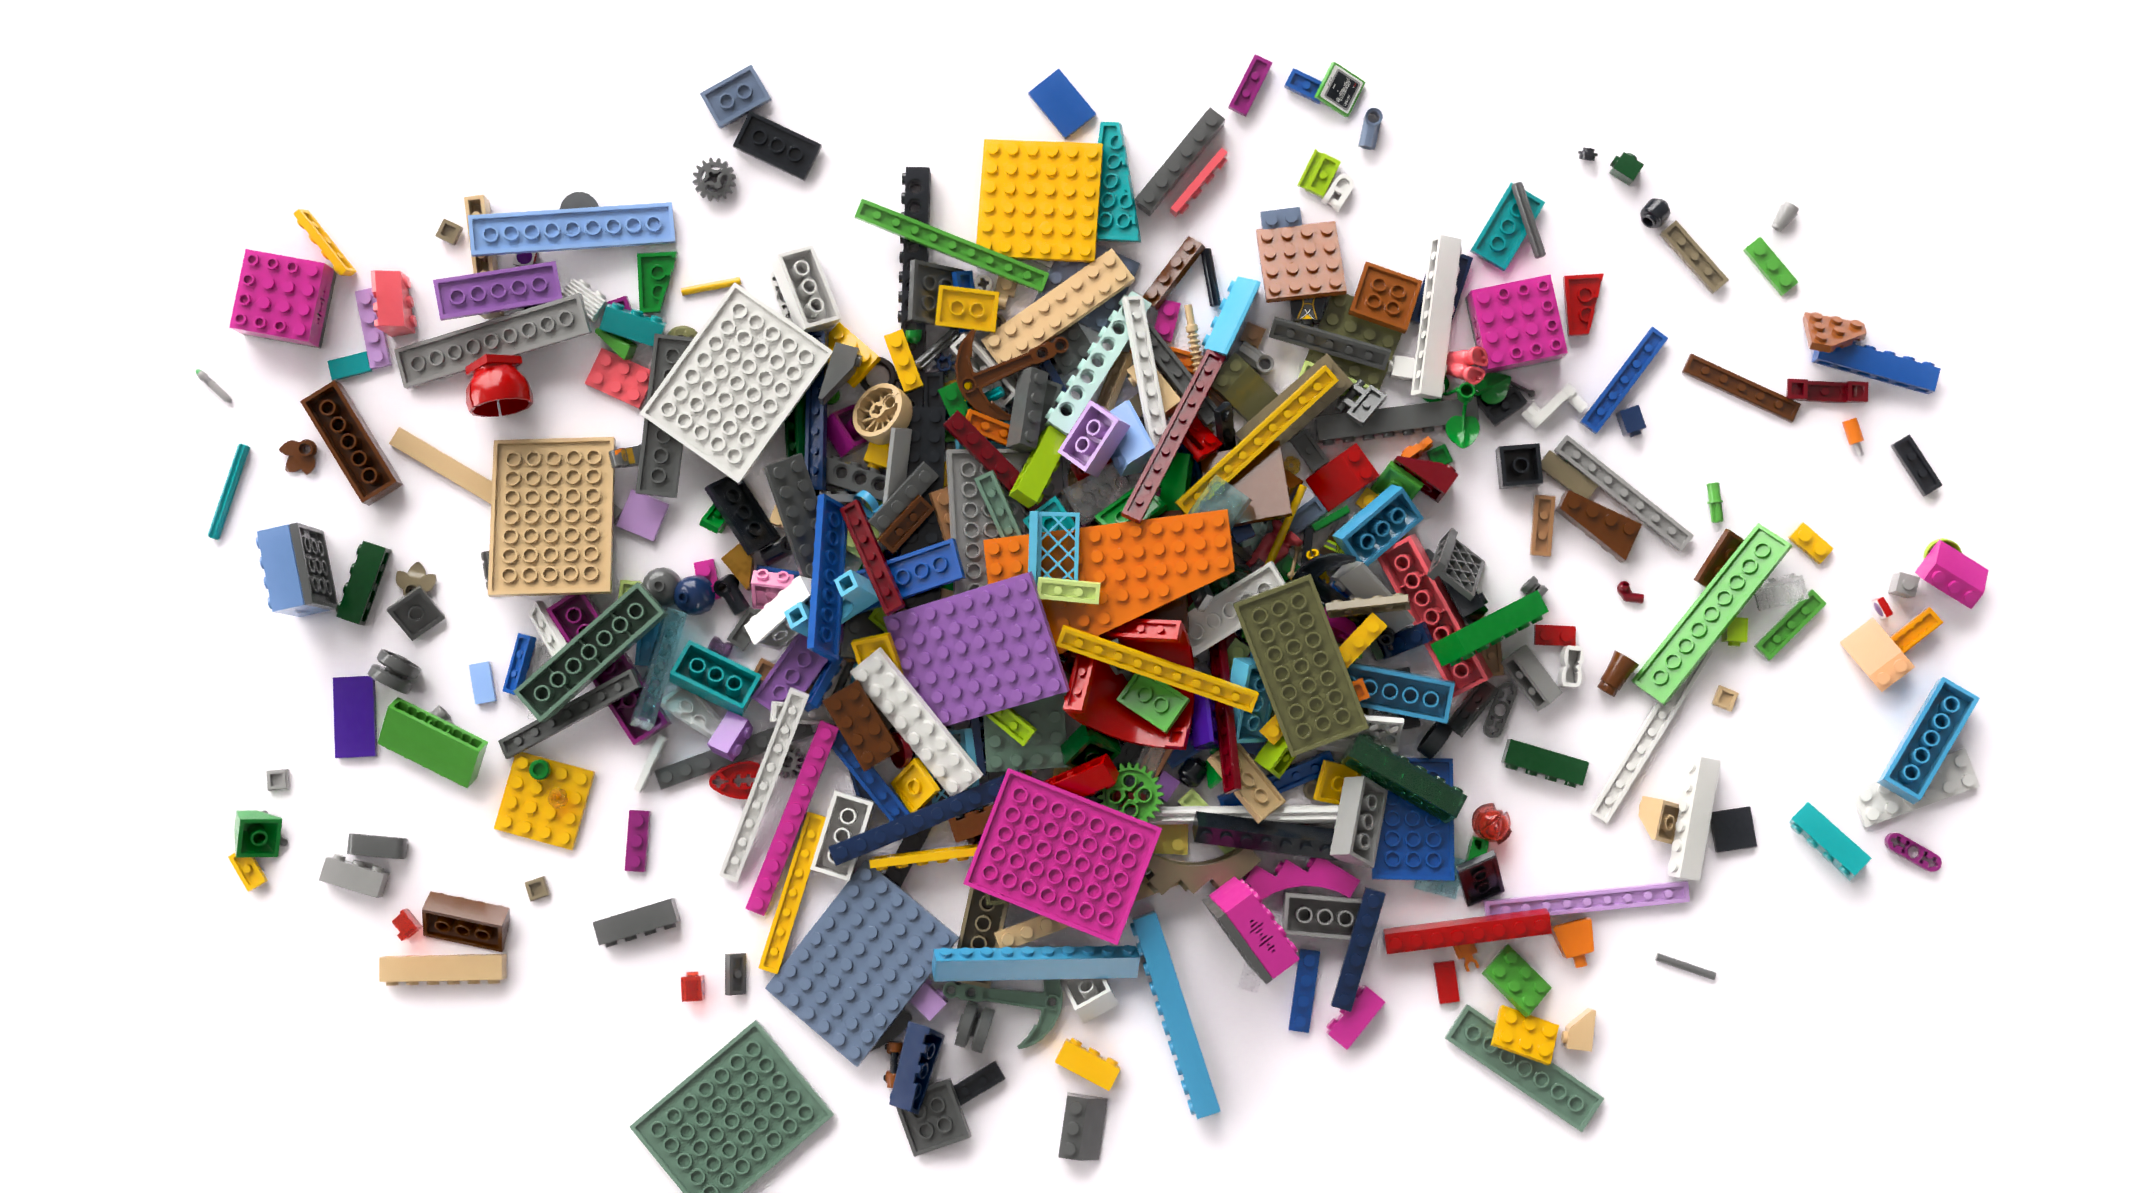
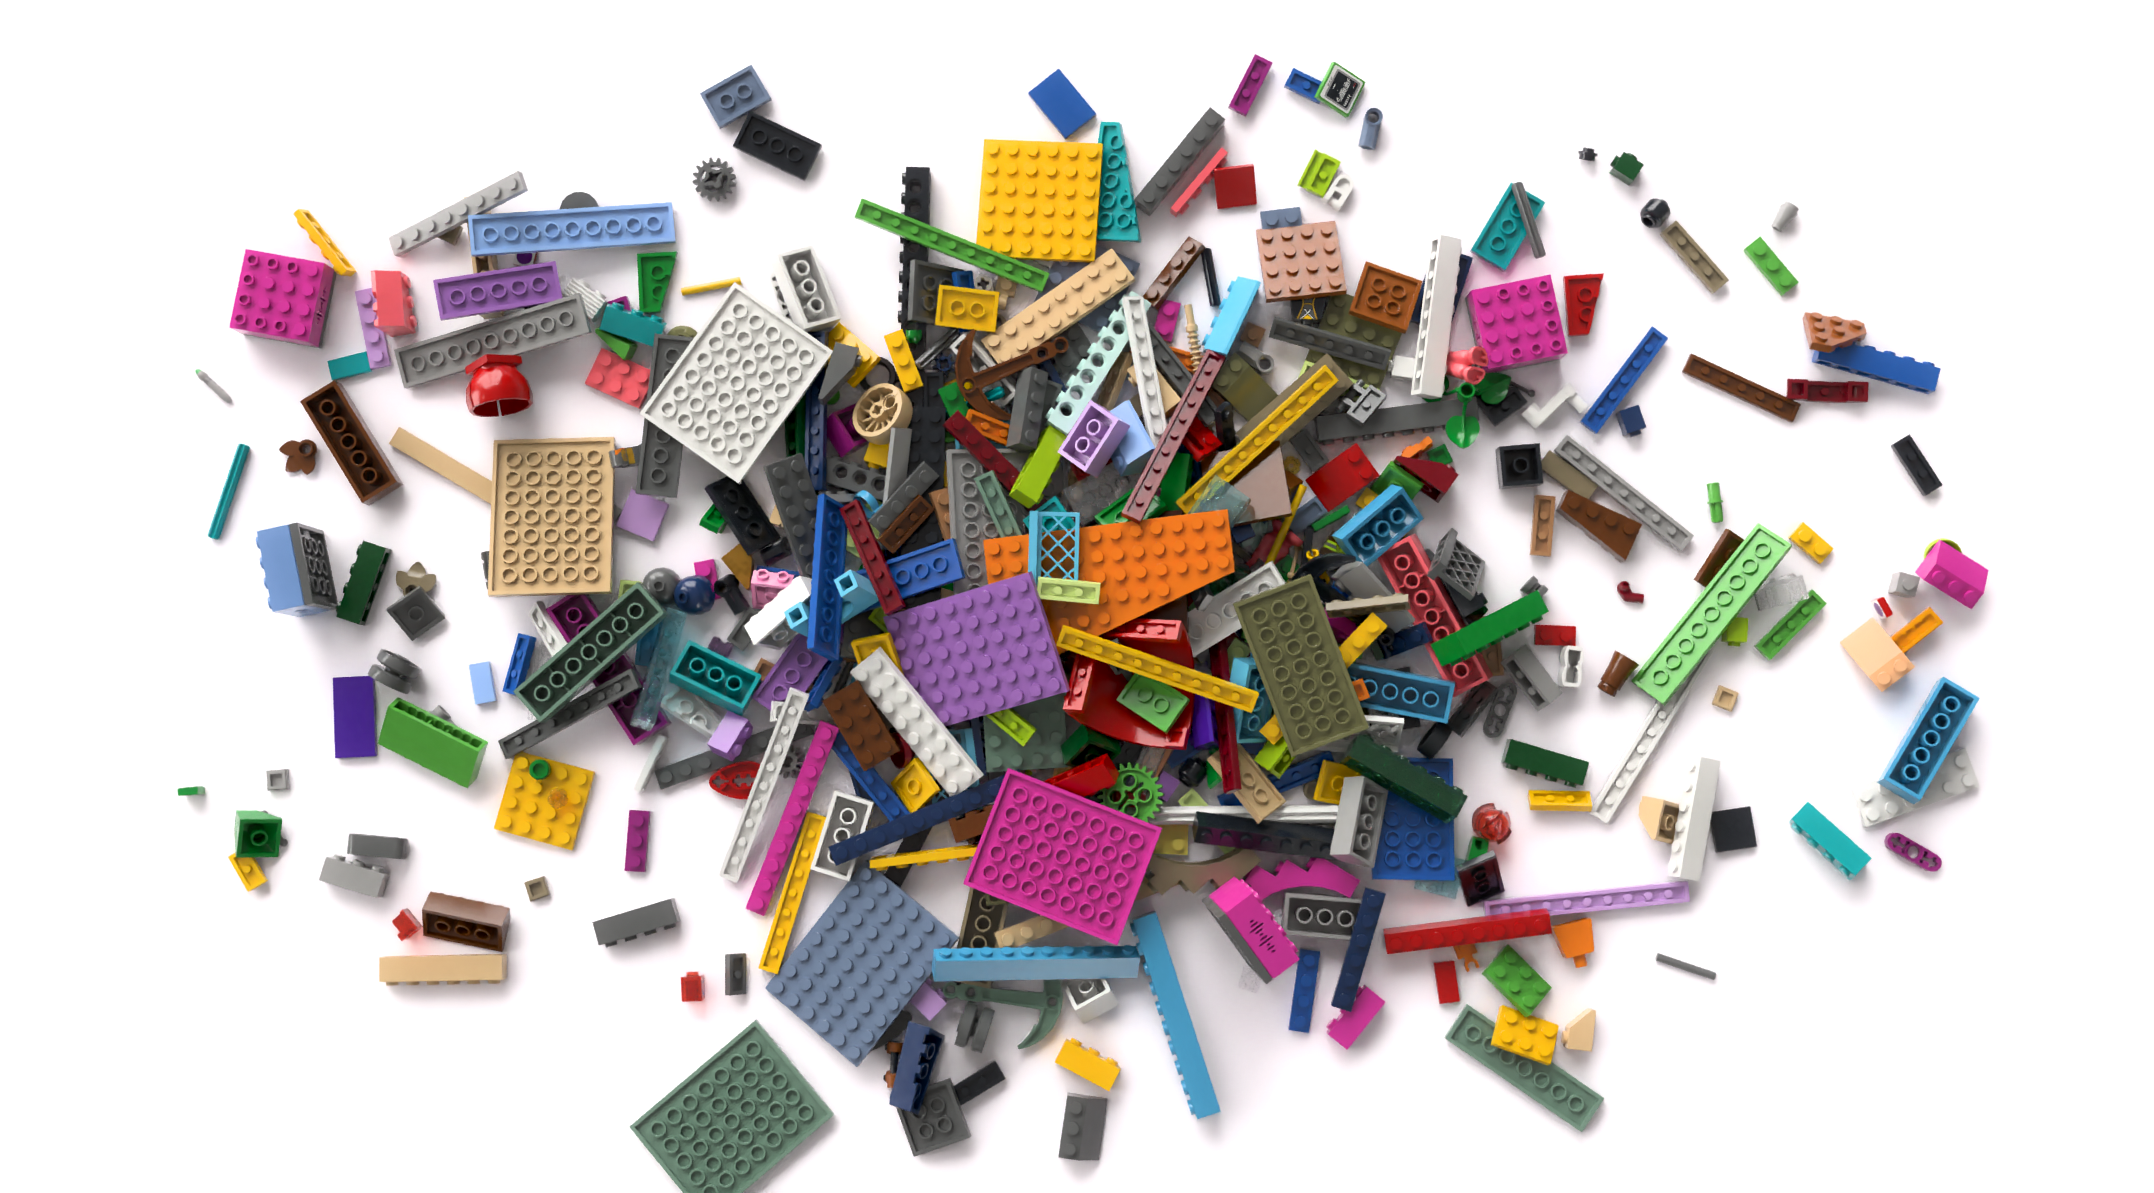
(187, 791): none -> tile
(457, 214): none -> plate
(1235, 186): none -> red tile
(1559, 800): none -> yellow plate
(1854, 435): orange piece -> none

